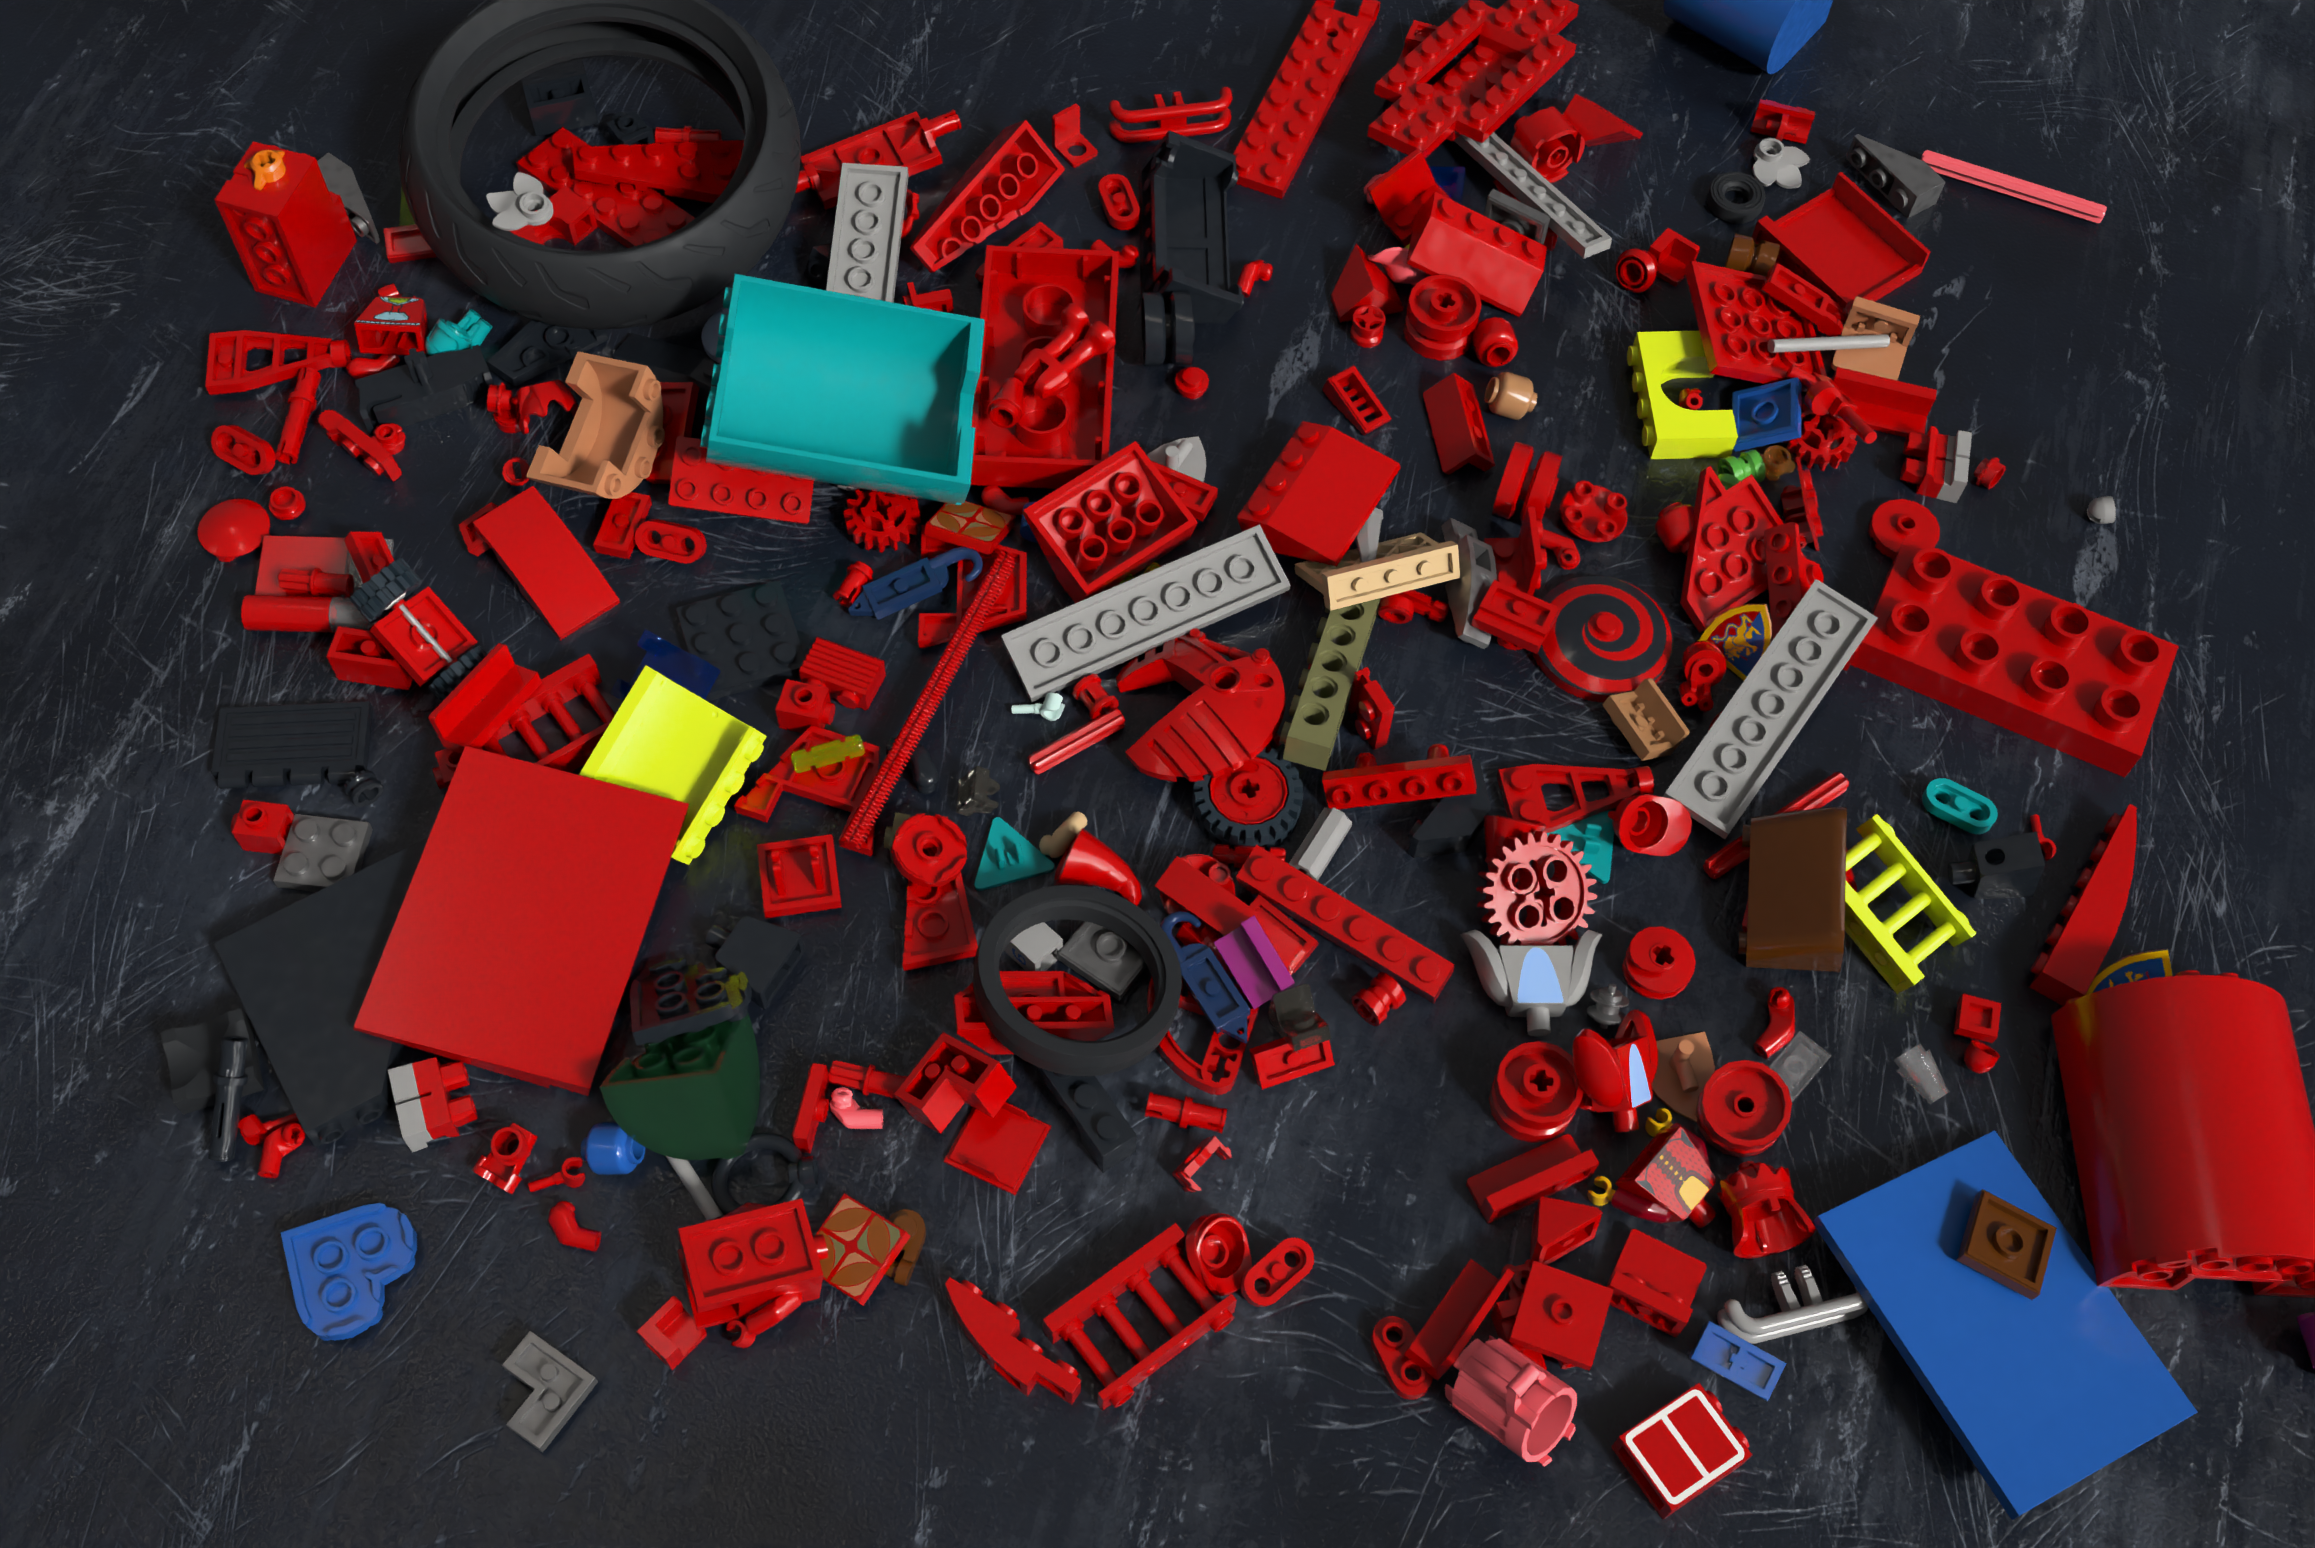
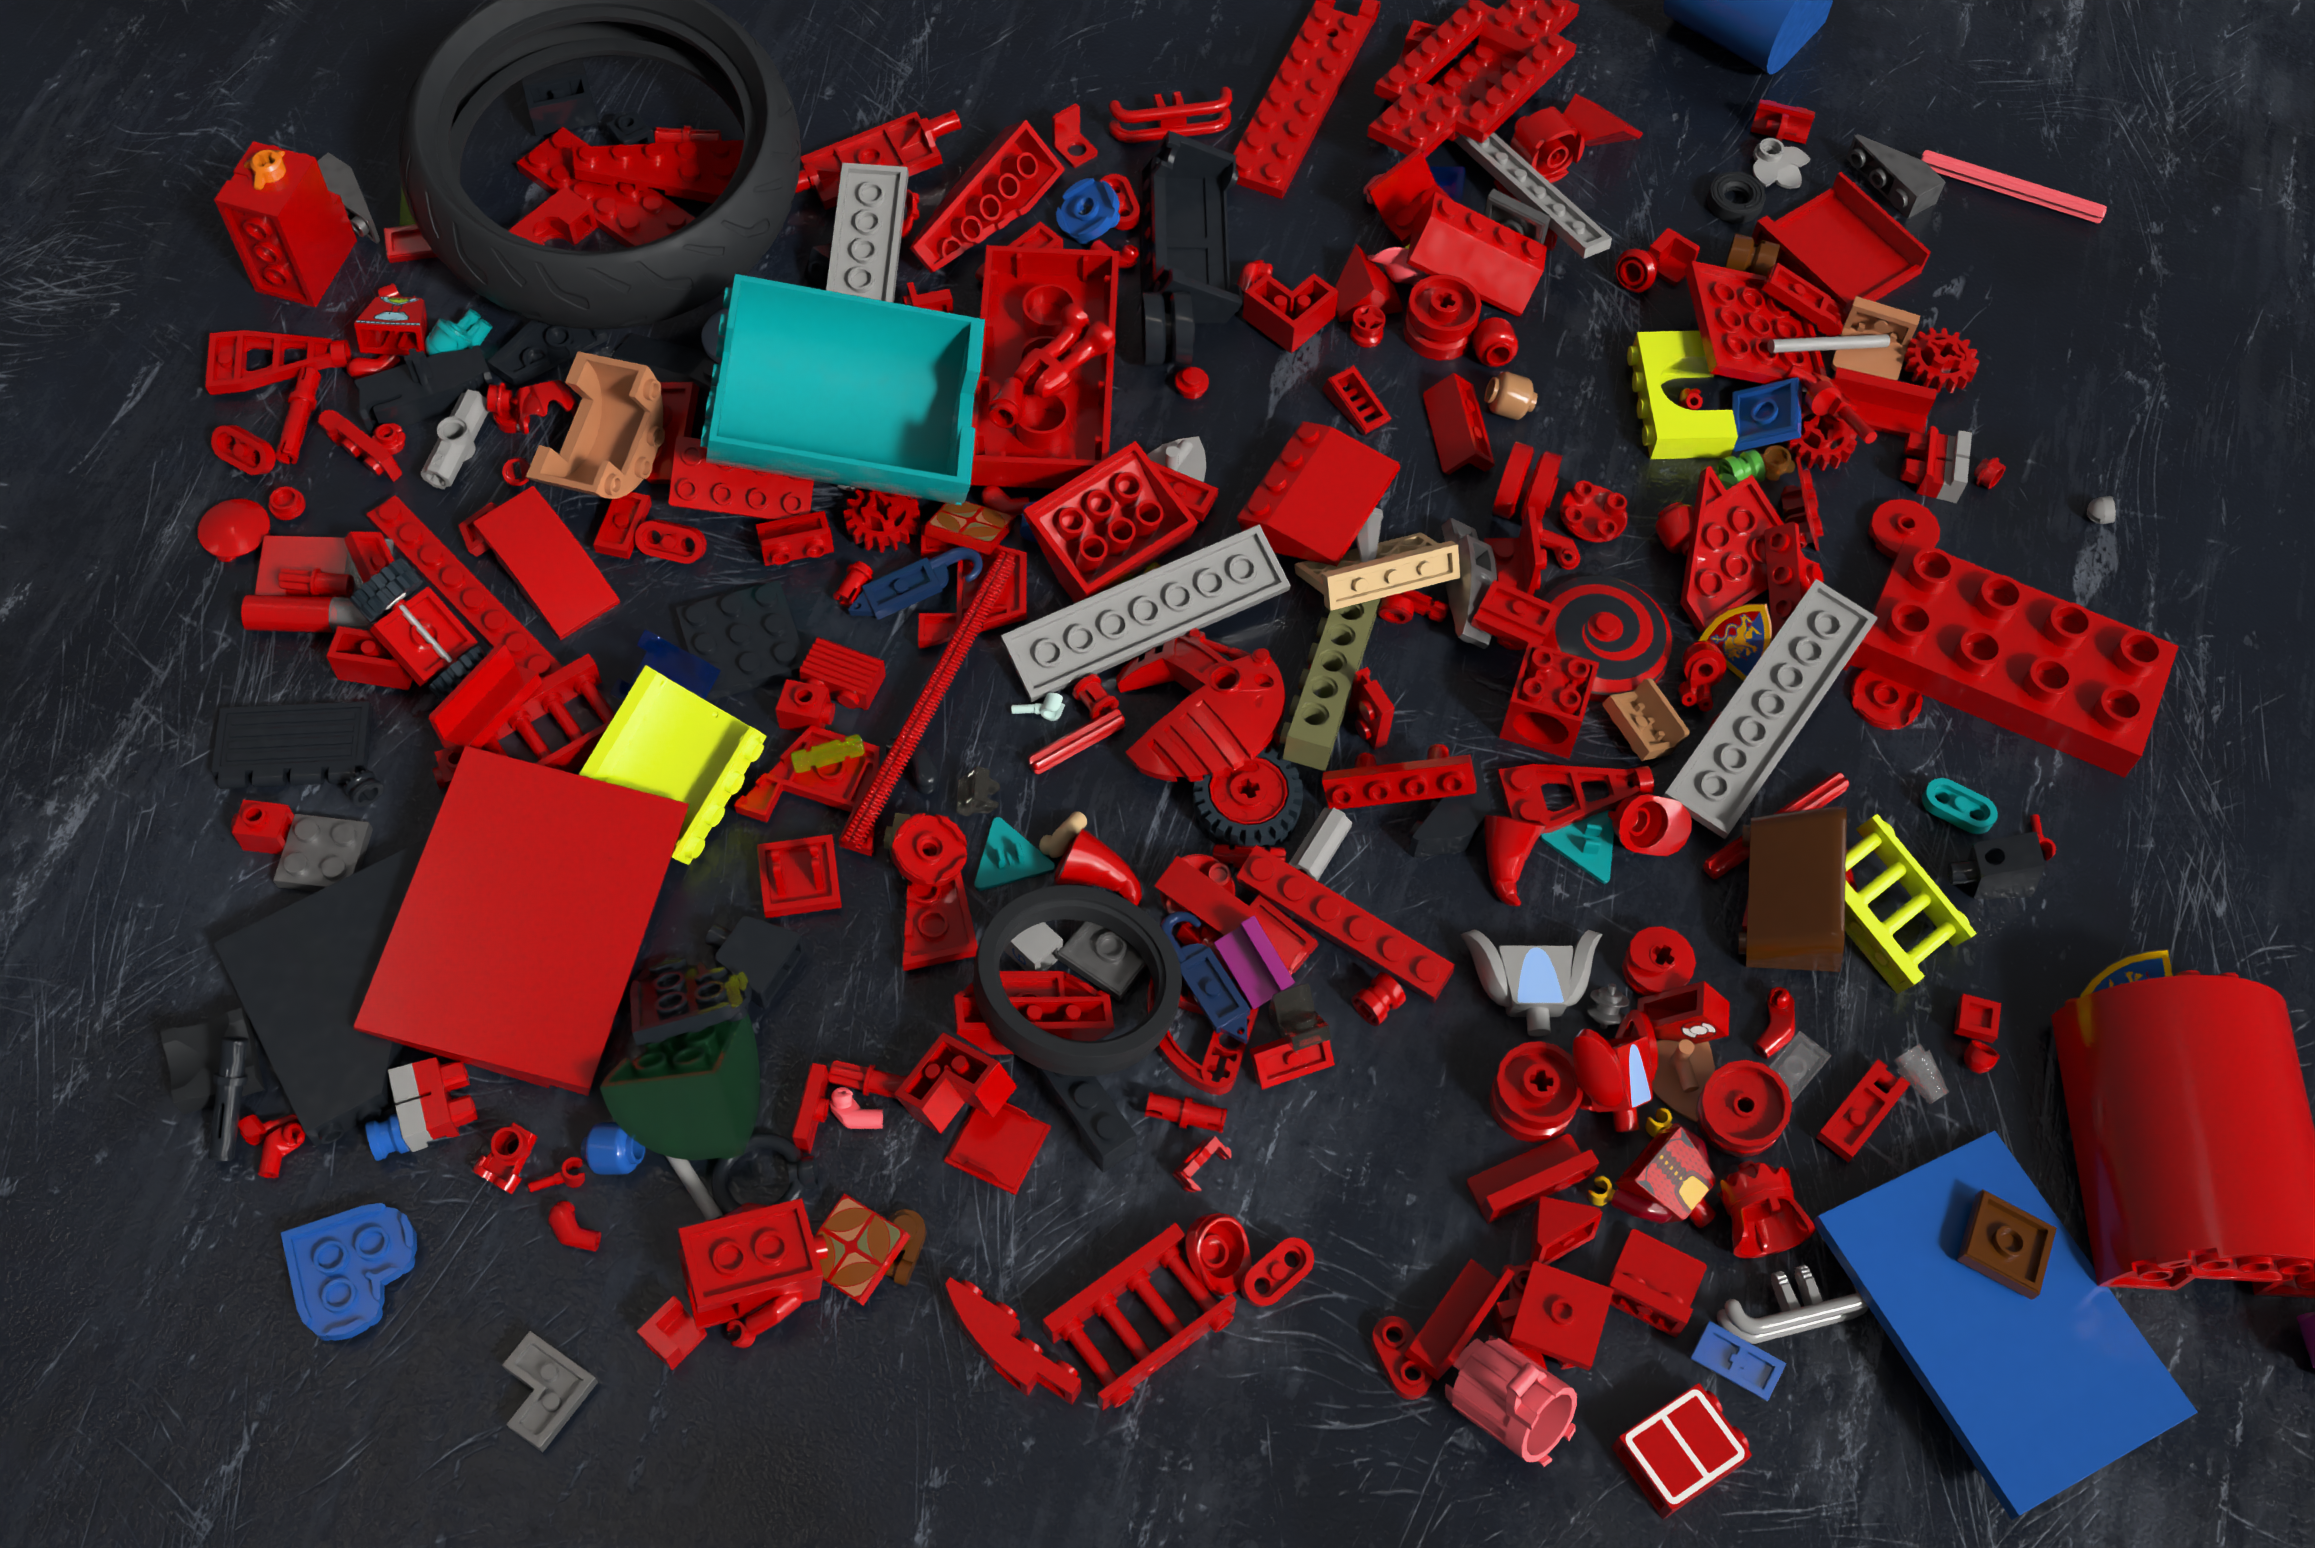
(385, 1137): none -> blue wheel
(455, 440): none -> light grey piece
(459, 586): none -> red plate
(518, 207): light grey plate -> none
(795, 538): none -> red bracket
(1096, 222): none -> blue plate
(1290, 315): none -> red brick
(1549, 700): none -> red brick
(1567, 885): gear -> none
(1688, 1013): none -> red slope
(1862, 1111): none -> red plate
(1883, 707): none -> red tile
(1941, 360): none -> red gear
(2091, 916): red slope -> none

